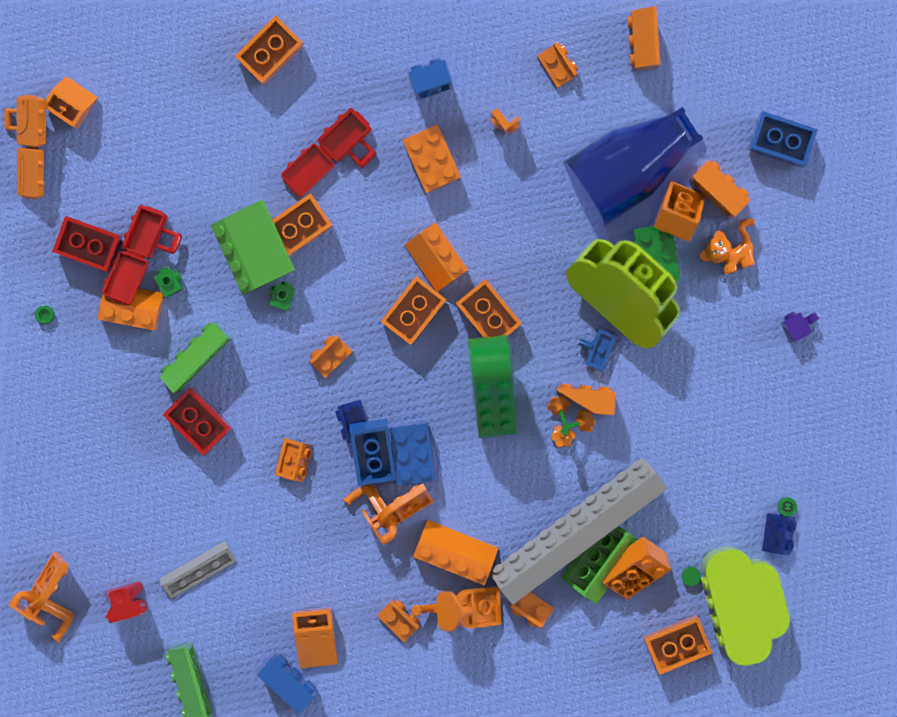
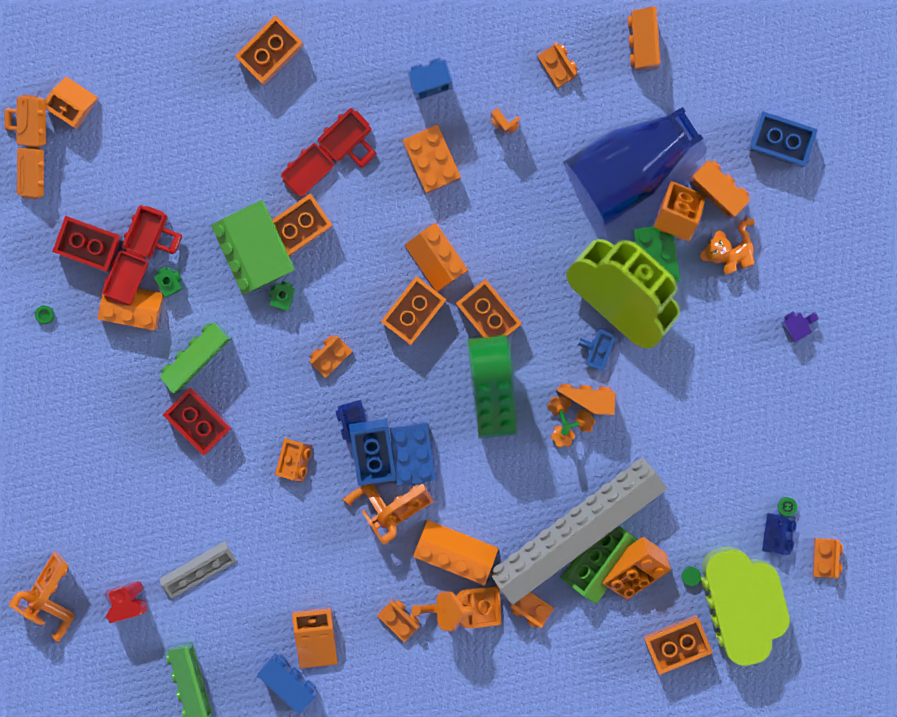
(827, 557): none -> orange bracket

